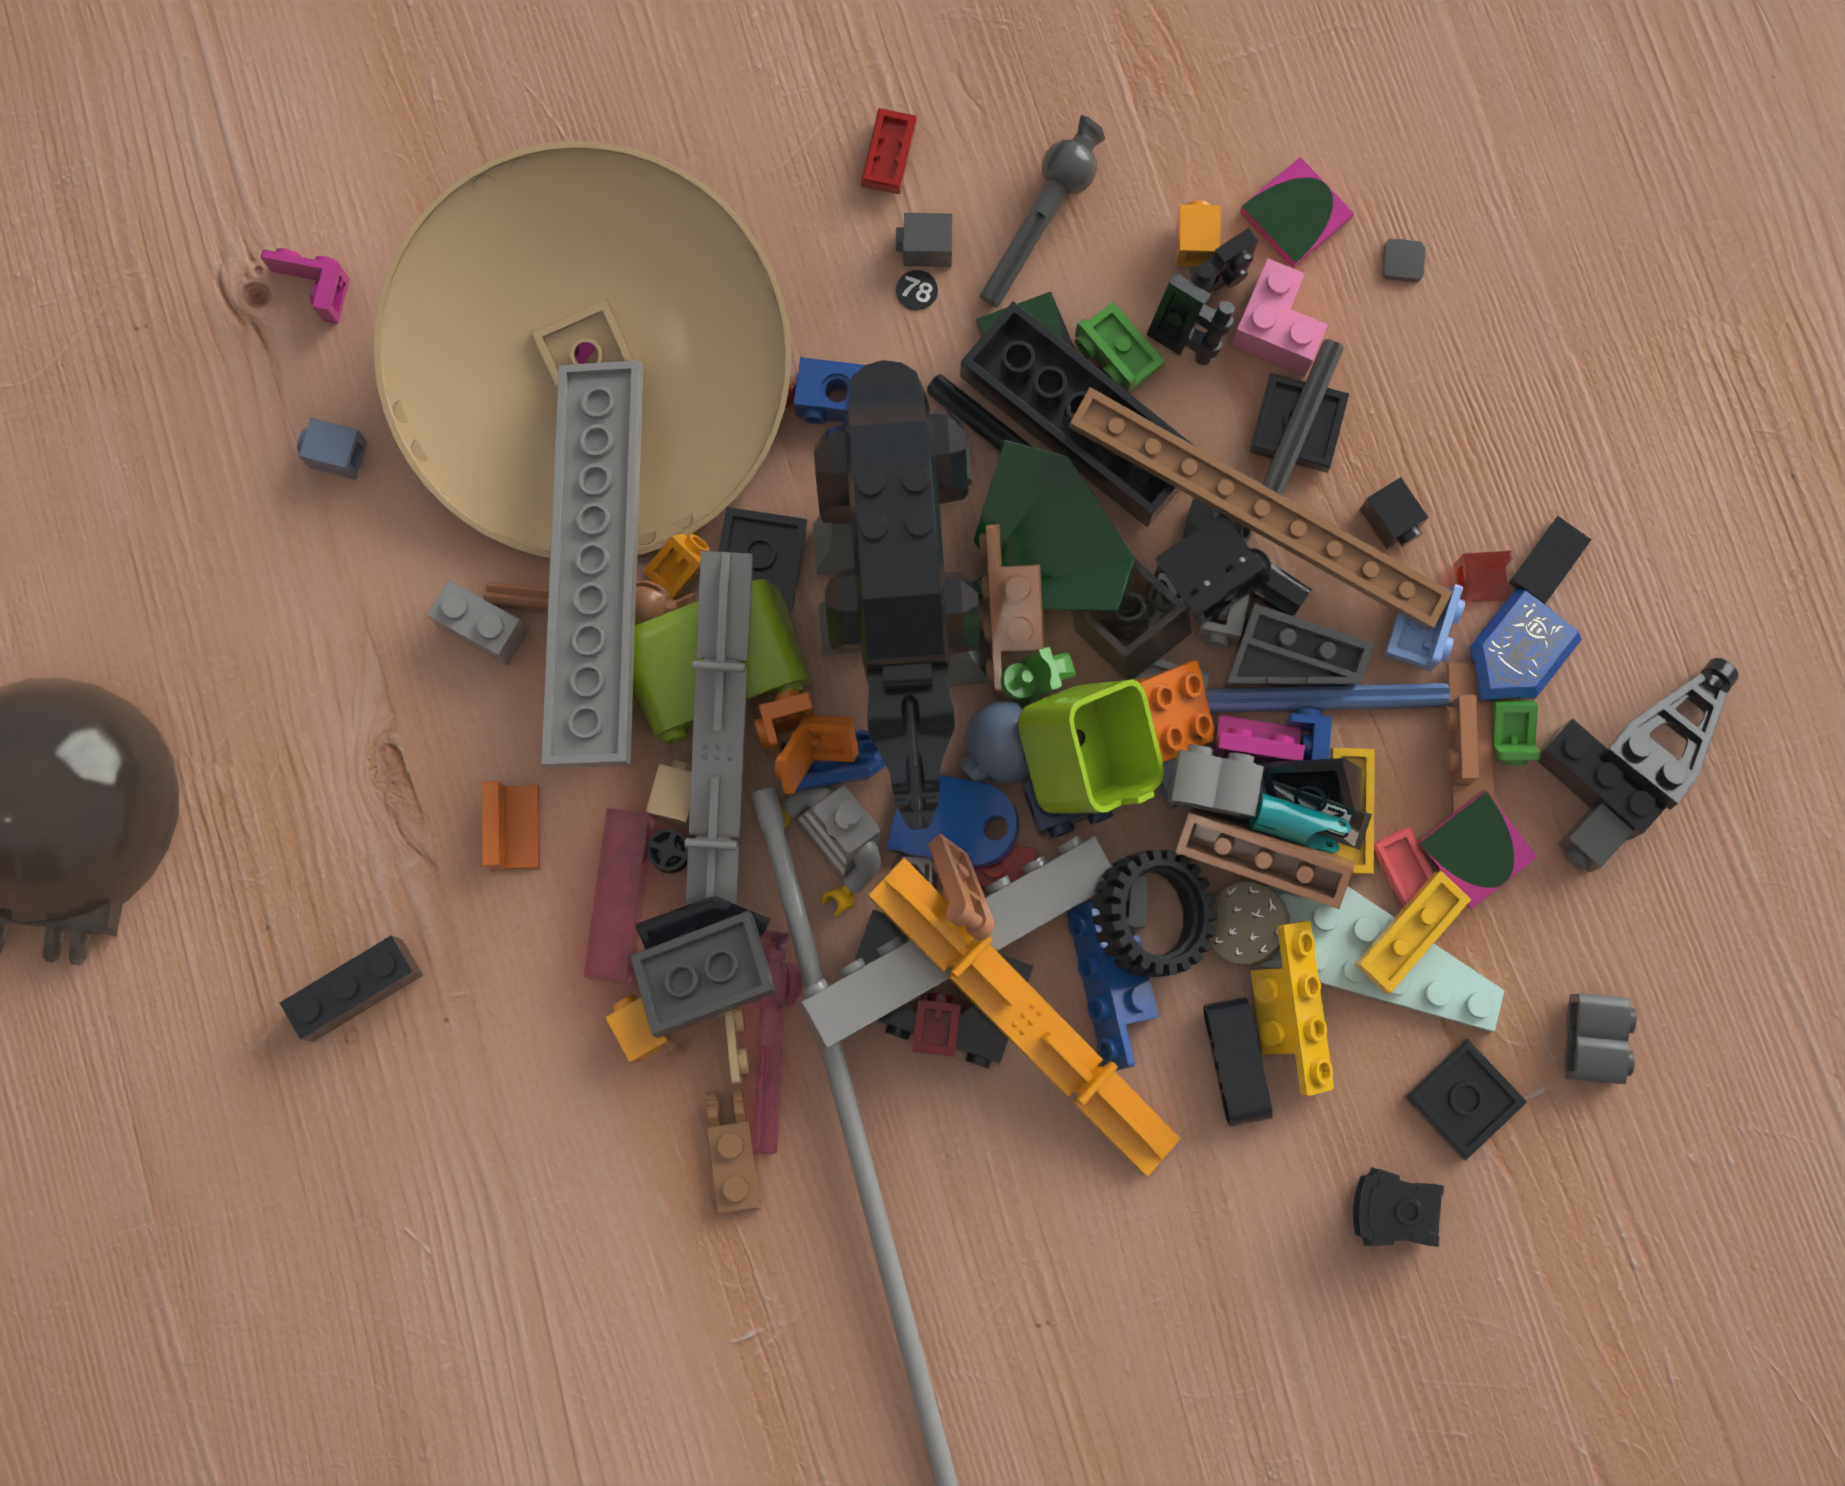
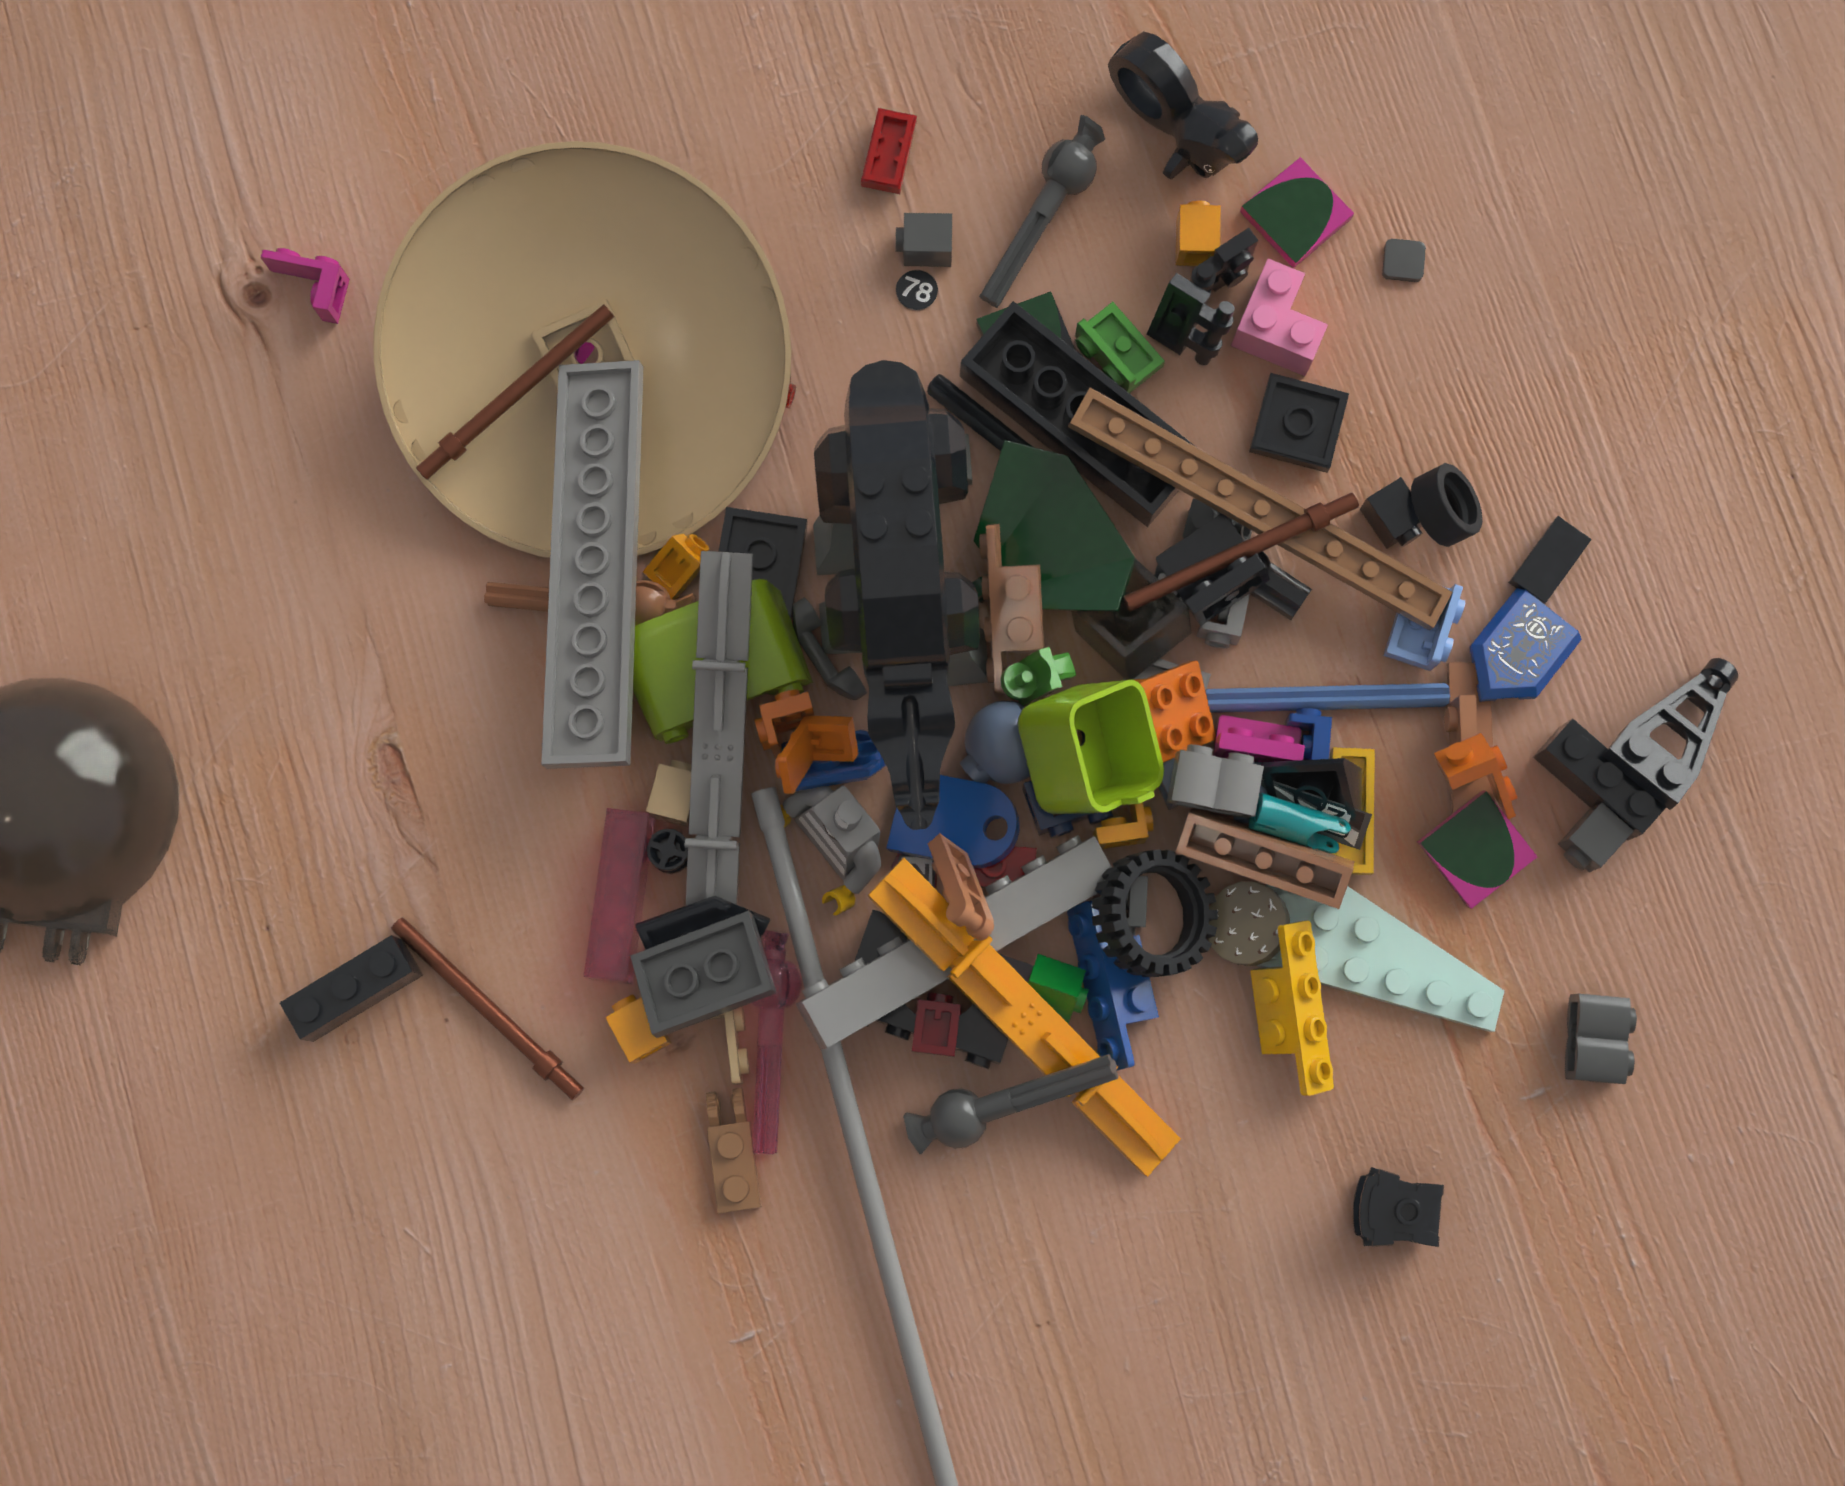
(331, 448): sand blue brick -> none
(453, 445): none -> copper bar
(477, 622): light grey brick -> none
(510, 826): orange panel -> none
(545, 1063): none -> copper bar
(815, 382): blue brick -> none
(846, 681): none -> dark grey bar
(961, 1117): none -> dark grey piece
(1059, 985): none -> green brick
(1119, 833): none -> light orange bracket
(1167, 97): none -> black animal
(1237, 1061): black beam -> none
(1295, 652): dark grey wedge -> none
(1303, 416): dark grey axle -> none
(1314, 519): none -> copper bar
(1402, 864): coral tile -> none
(1412, 932): yellow plate -> none
(1446, 505): none -> black tyre
(1465, 1099): black tile -> none
(1473, 760): none -> orange bracket
(1483, 576): clear red panel -> none
(1515, 731): bright green bracket -> none

